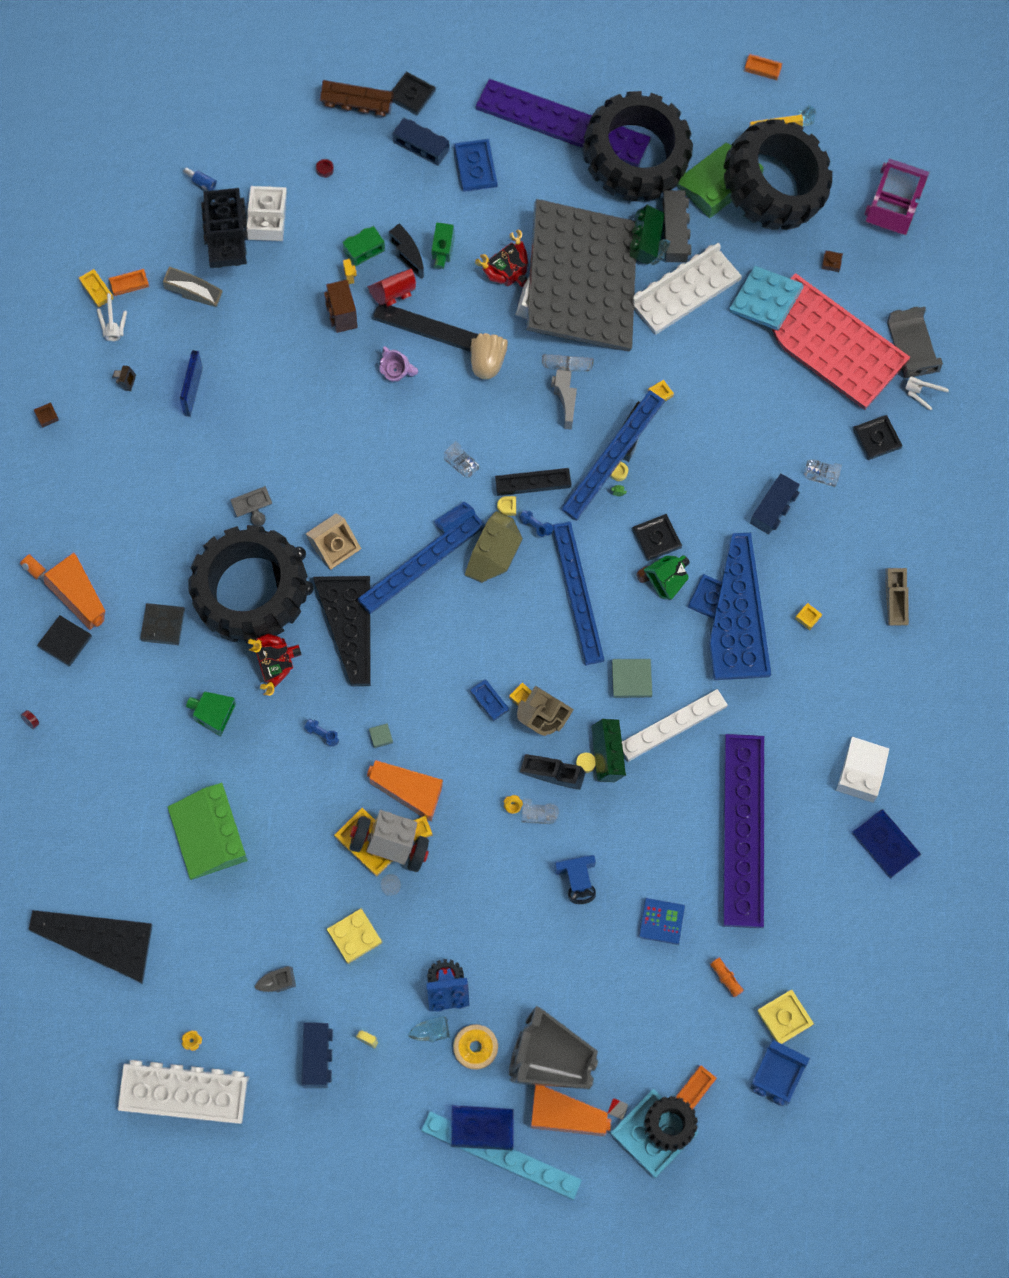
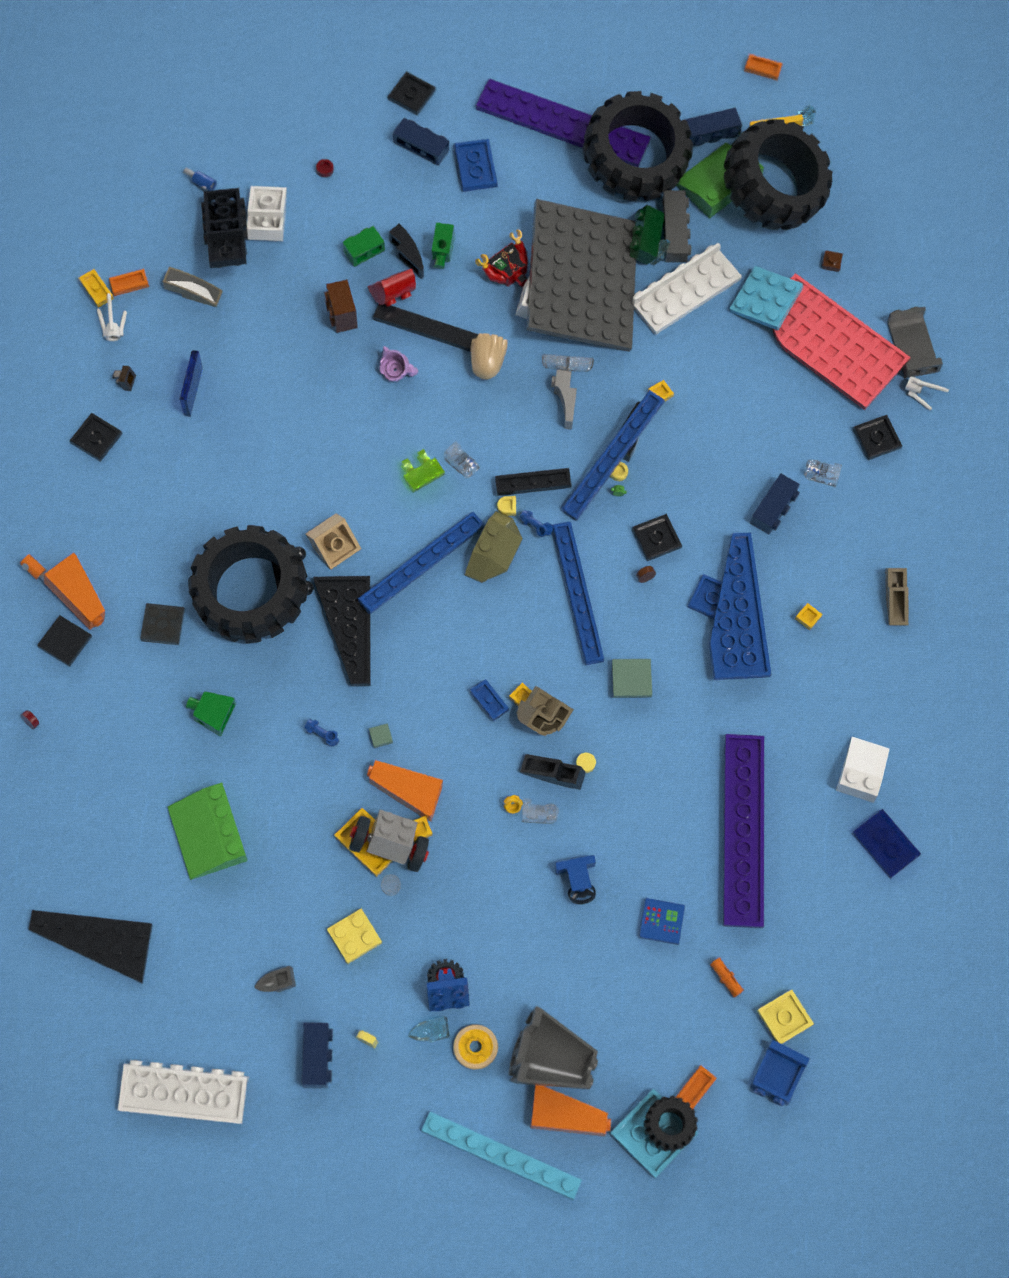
(46, 415): reddish brown plate -> none
(96, 437): none -> black tile
(191, 1035): yellow plate -> none
(251, 503): dark grey plate -> none
(273, 659): torso -> none
(350, 271): yellow plate -> none
(355, 96): reddish brown brick -> none
(424, 474): none -> clear neon green plate
(454, 517): blue tile -> none
(482, 1128): clear blue tile -> none
(608, 750): dark green brick -> none
(617, 1108): light grey sticker -> none
(668, 575): green torso -> none
(673, 725): white plate -> none
(714, 126): none -> dark blue brick
(895, 196): magenta window -> none

